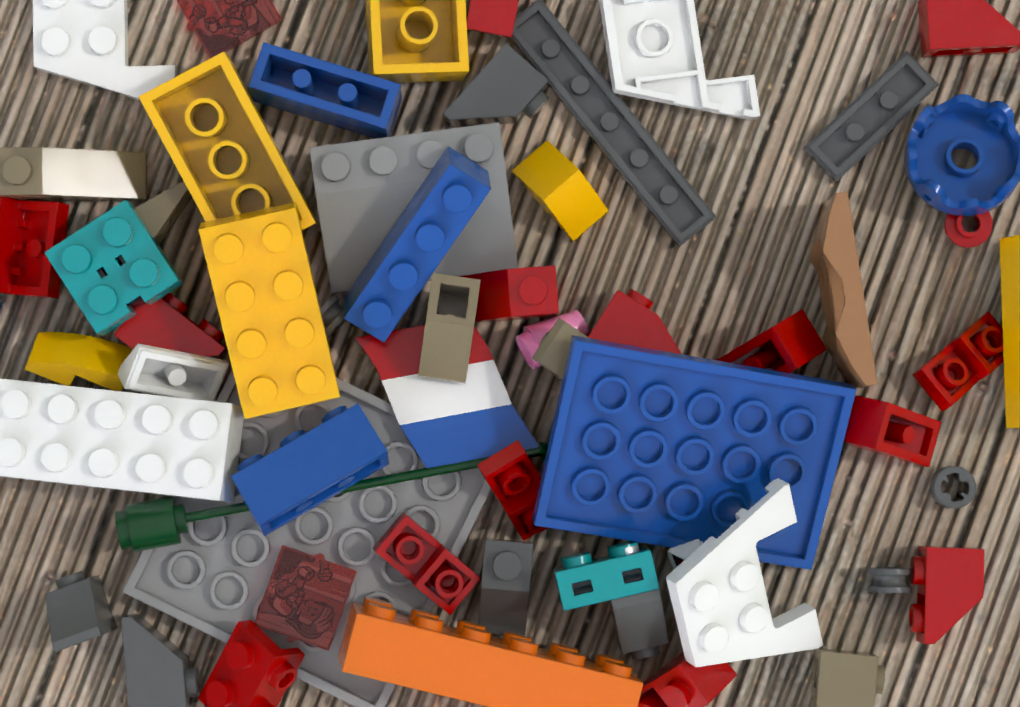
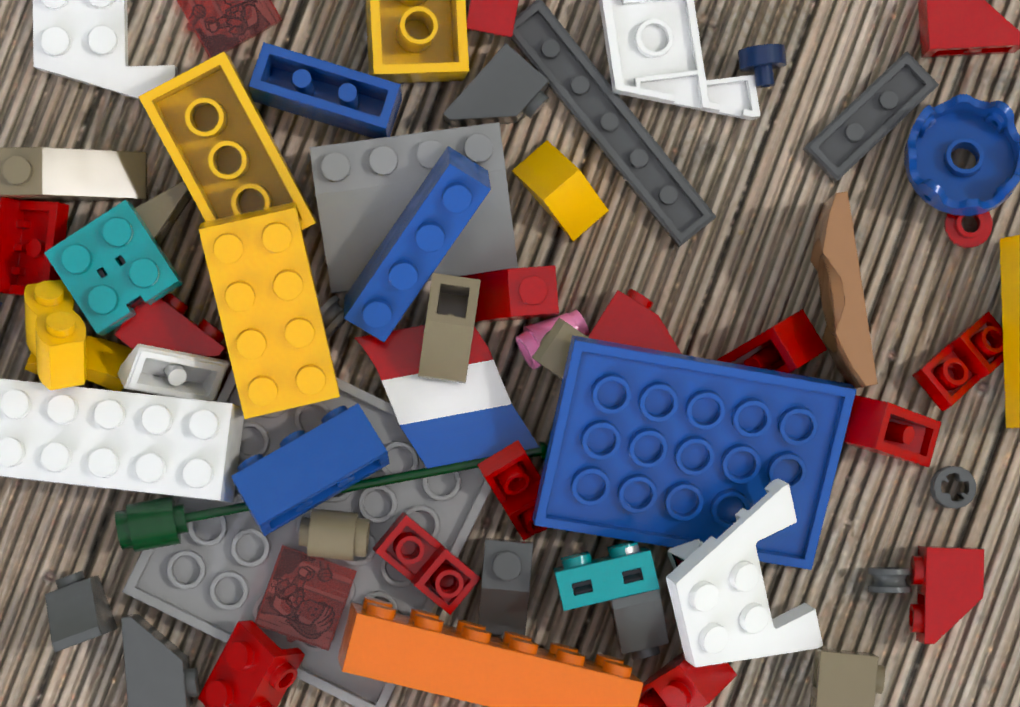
(55, 335): none -> yellow brick
(334, 534): none -> dark tan brick
(762, 61): none -> dark blue tile

